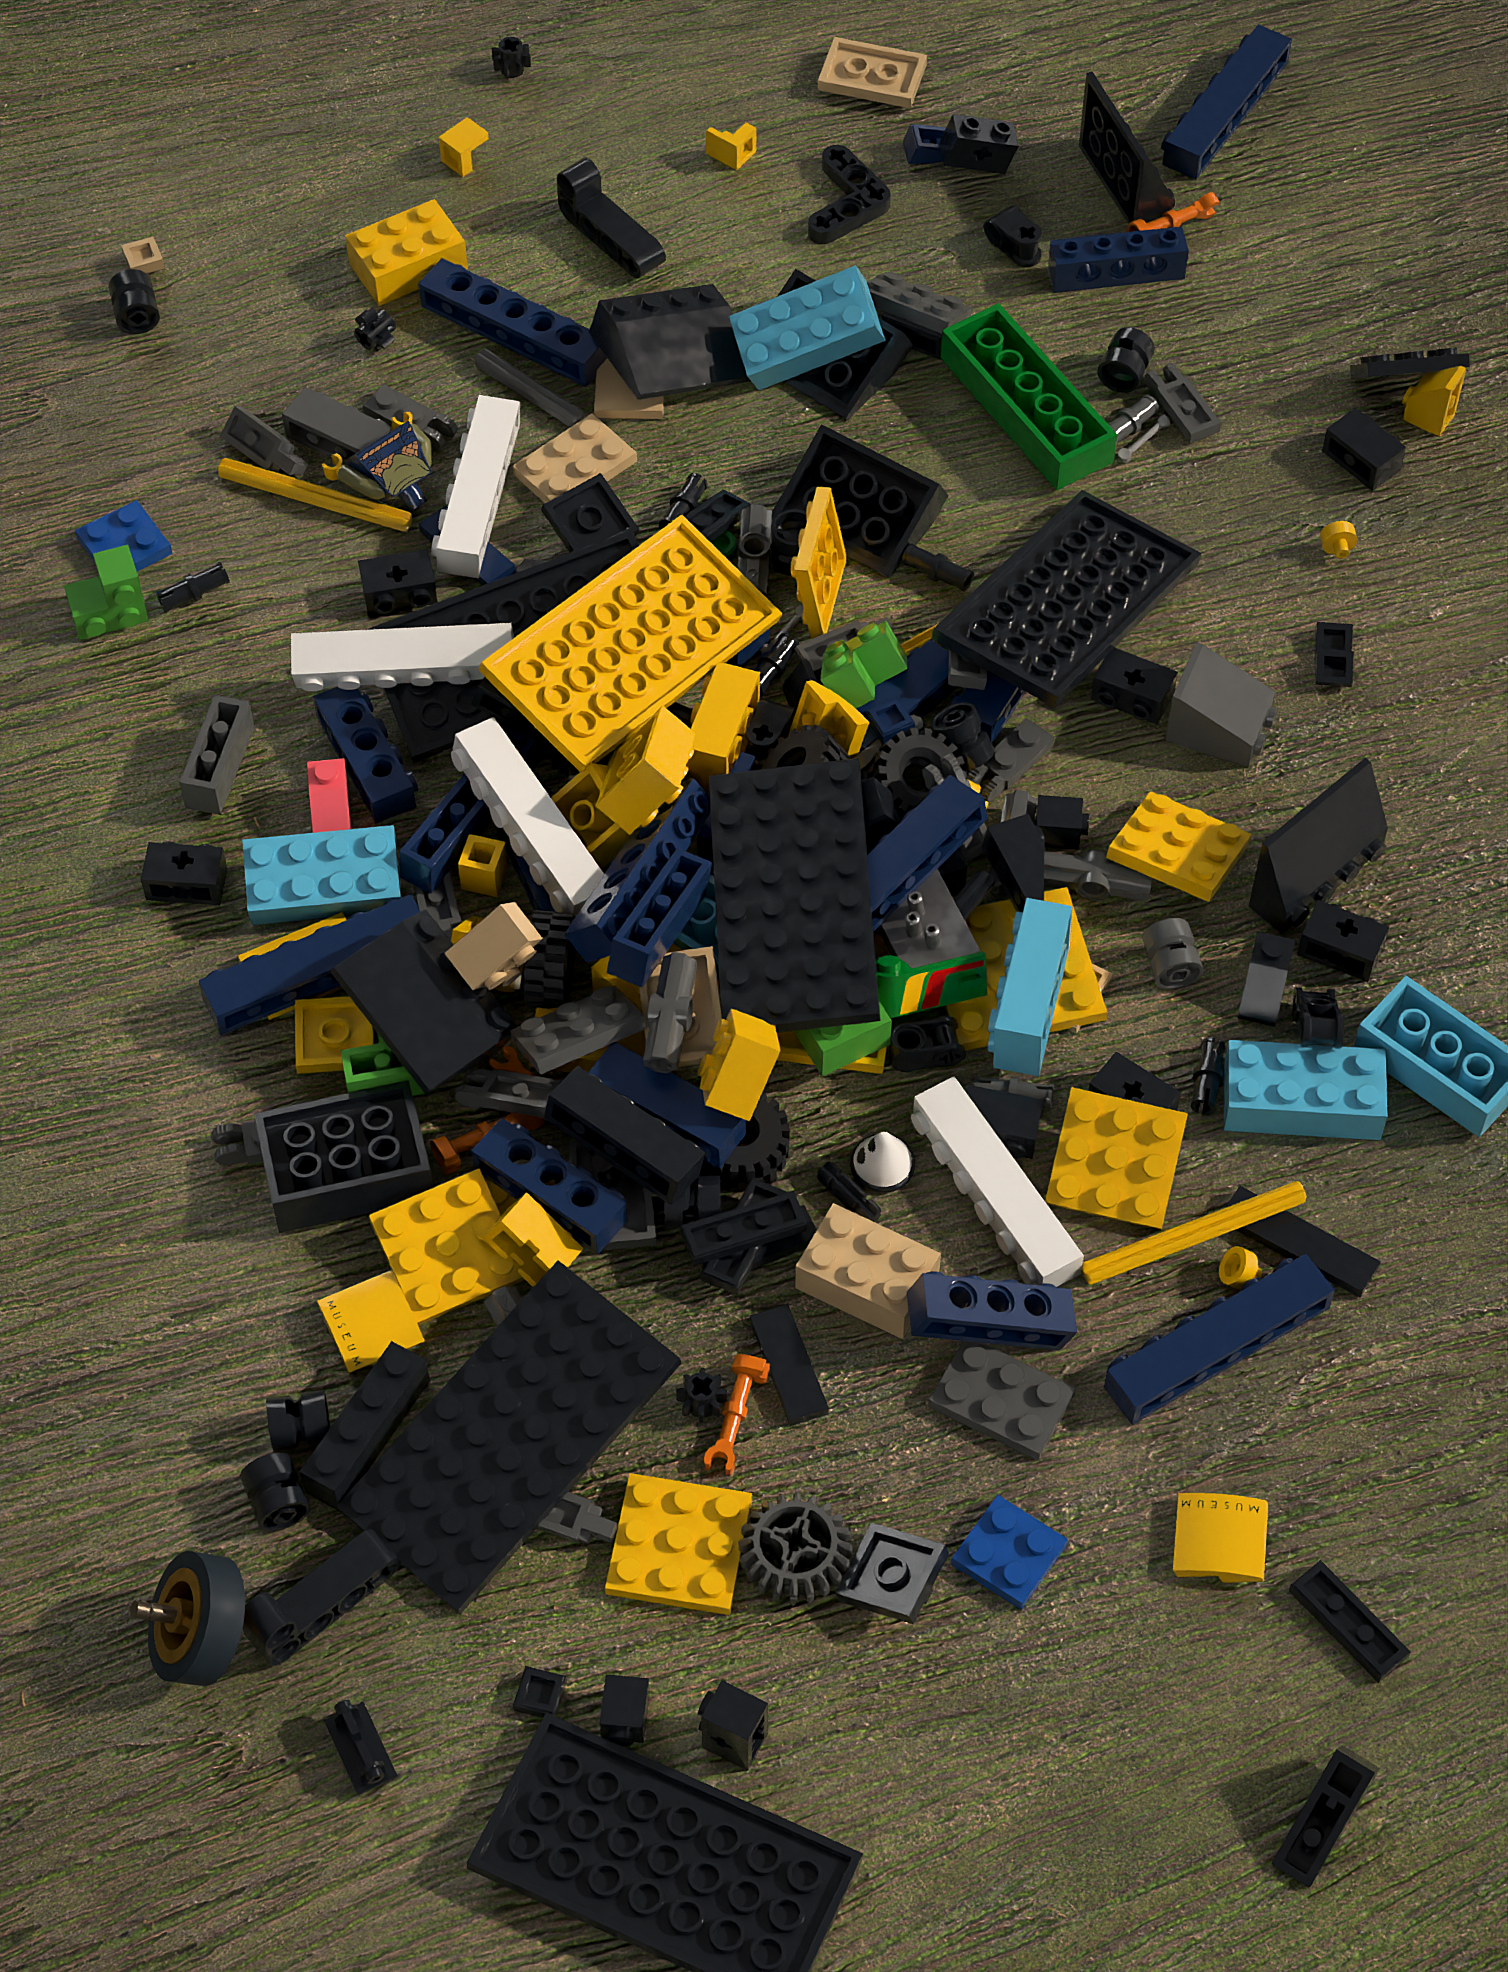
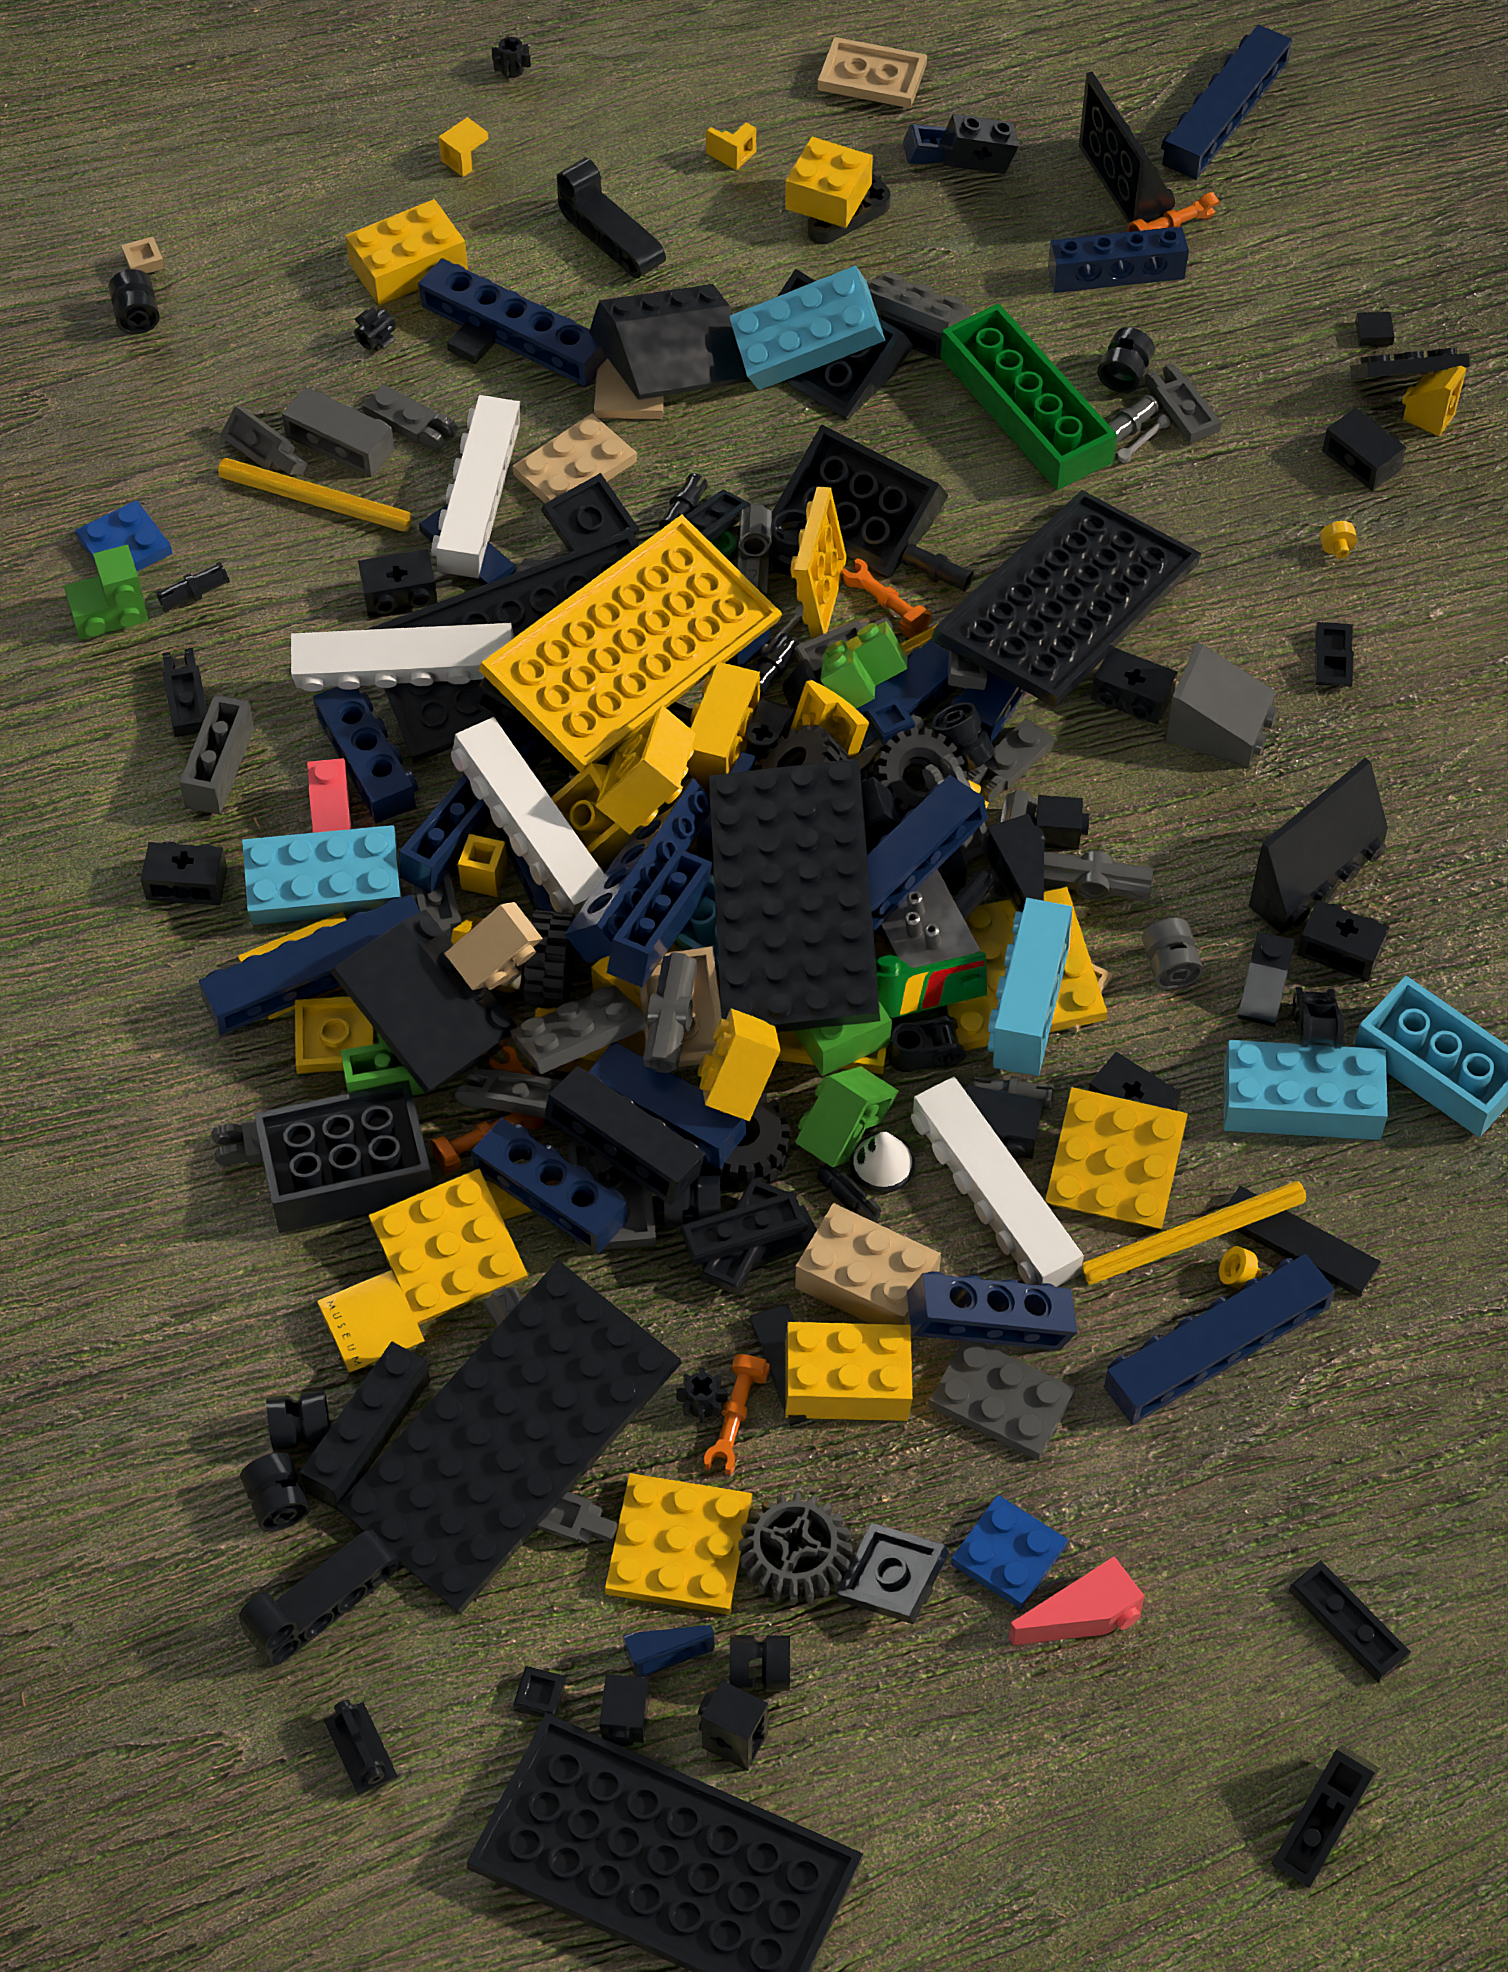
(184, 694): none -> black hinge
(194, 1618): black wheel -> none
(388, 465): torso -> none
(471, 342): none -> black tile
(528, 388): dark grey axle -> none
(532, 1239): yellow brick -> none
(661, 1649): none -> dark blue slope
(775, 1662): none -> black wheel
(828, 182): none -> yellow brick
(842, 1112): none -> bright green brick
(848, 1371): none -> yellow brick
(913, 620): none -> orange piece
(1015, 236): black piece -> none
(1085, 1608): none -> coral slope
(1179, 846): yellow plate -> none
(1208, 1076): black pin -> none
(1220, 1537): yellow slope -> none
(1374, 328): none -> black tile

